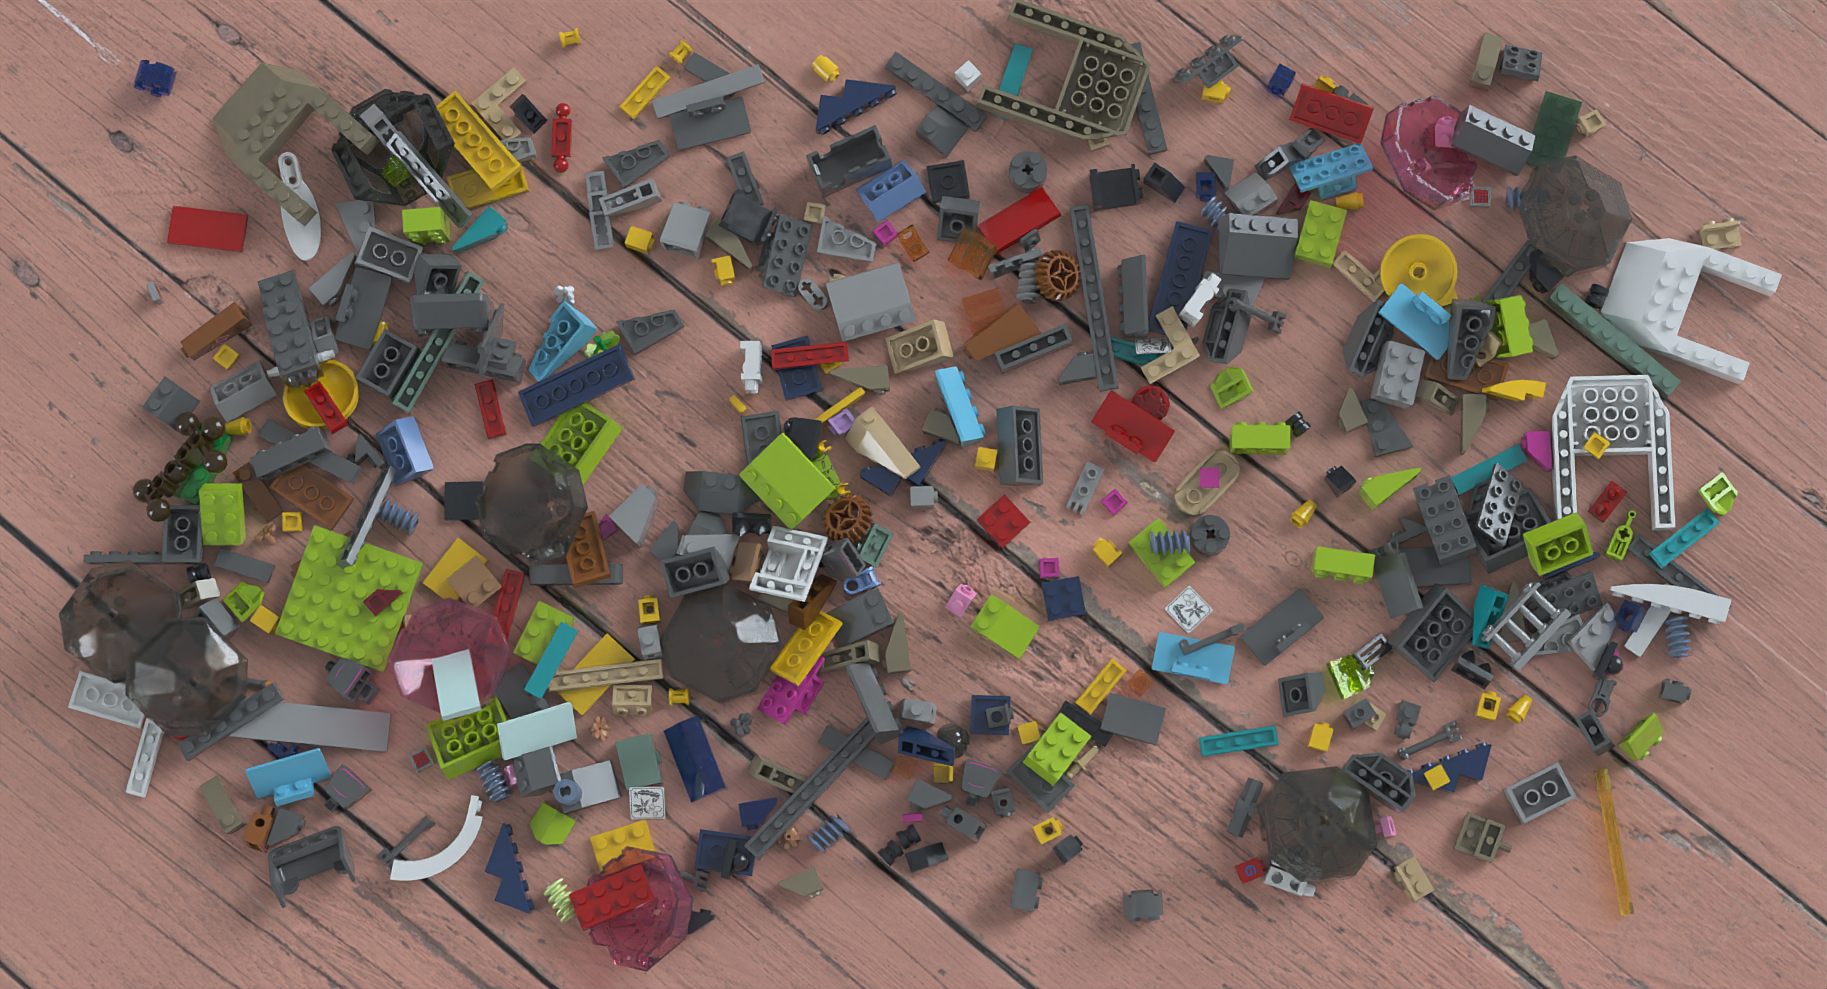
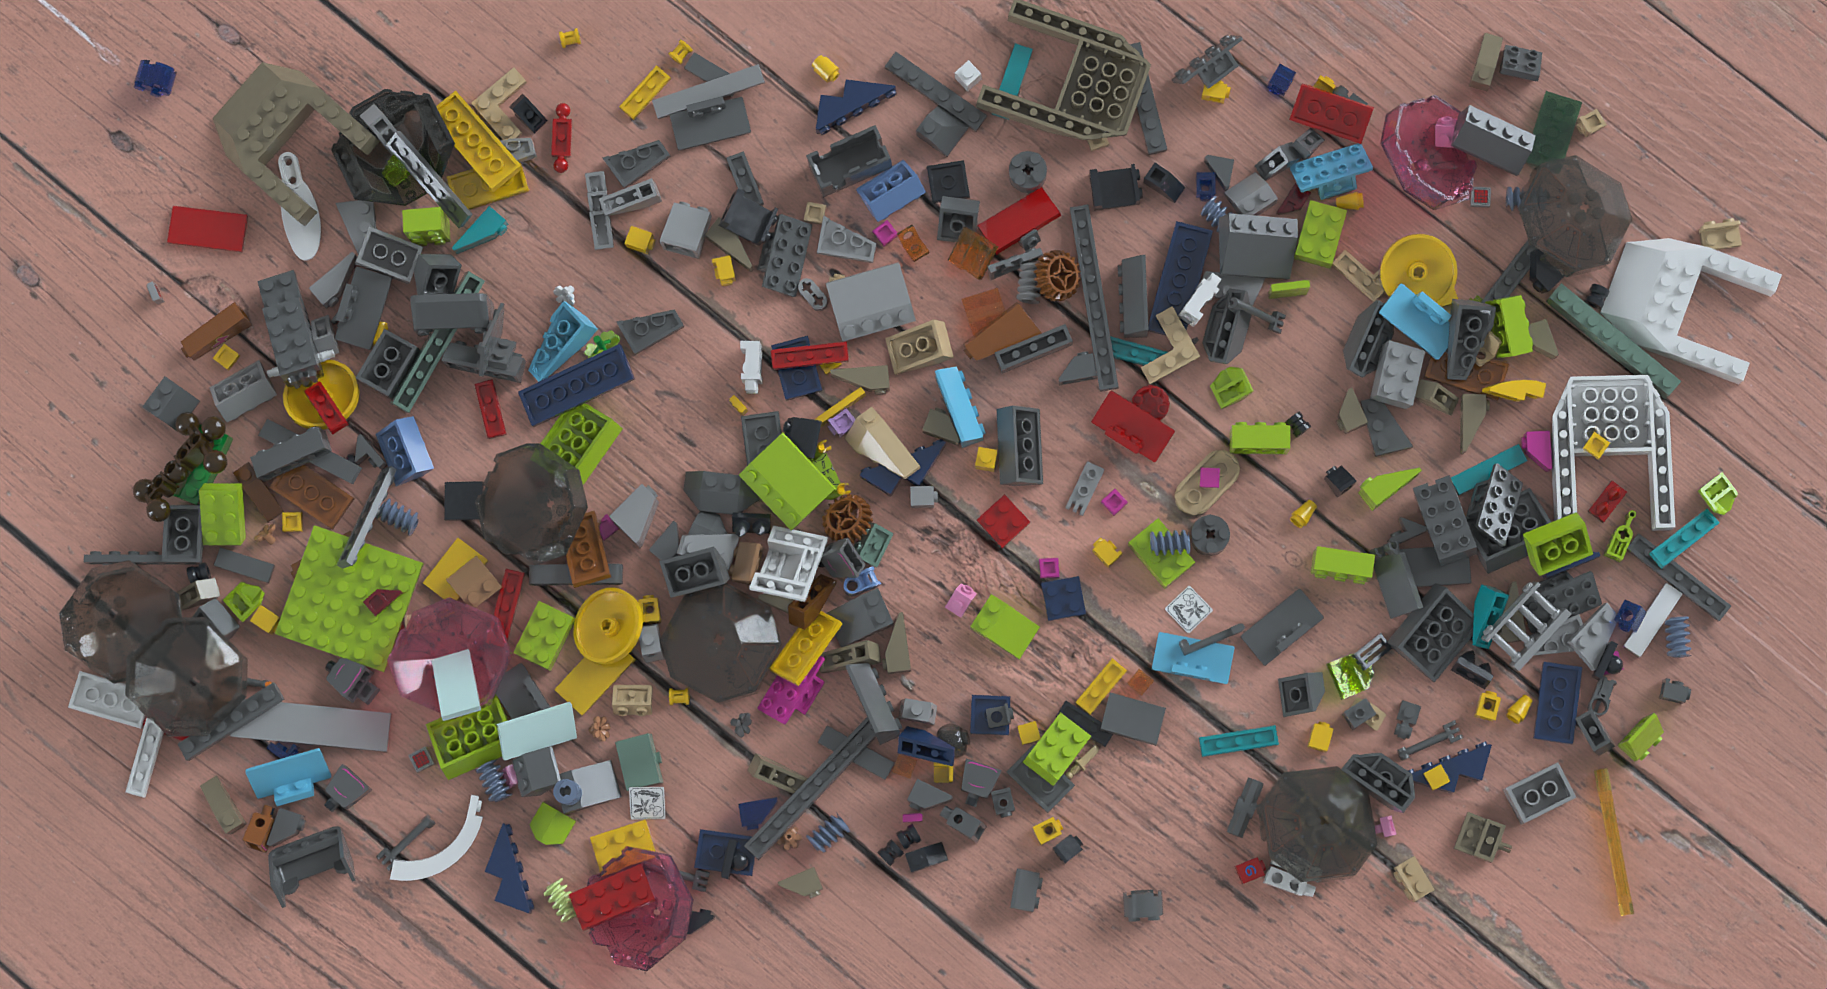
(239, 427): yellow cone -> none
(551, 660): teal tile -> none
(607, 675): tan tile -> none
(608, 625): none -> yellow dish
(695, 759): clear blue slope -> none
(1152, 345): white sticker -> none
(1289, 289): none -> lime tile
(1557, 703): none -> dark blue plate
(1678, 599): white slope -> none

